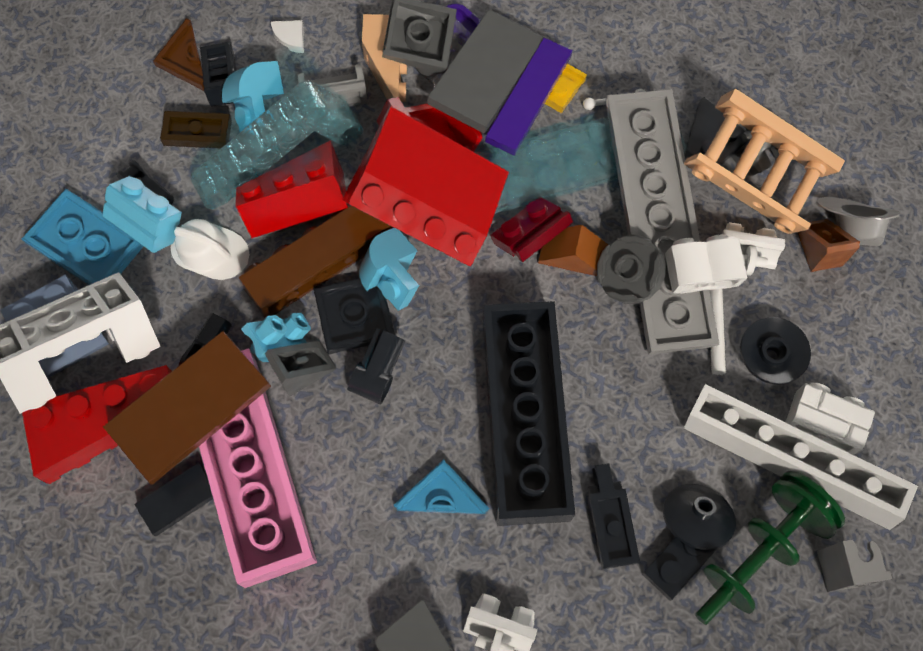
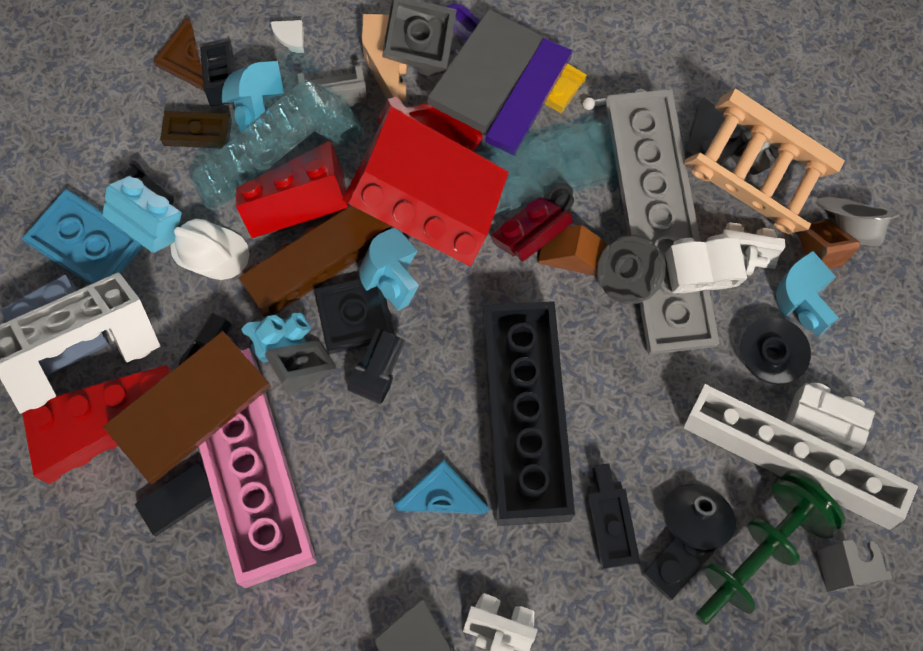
(561, 195): none -> black piece
(718, 352): white bar -> none
(800, 291): none -> medium azure brick

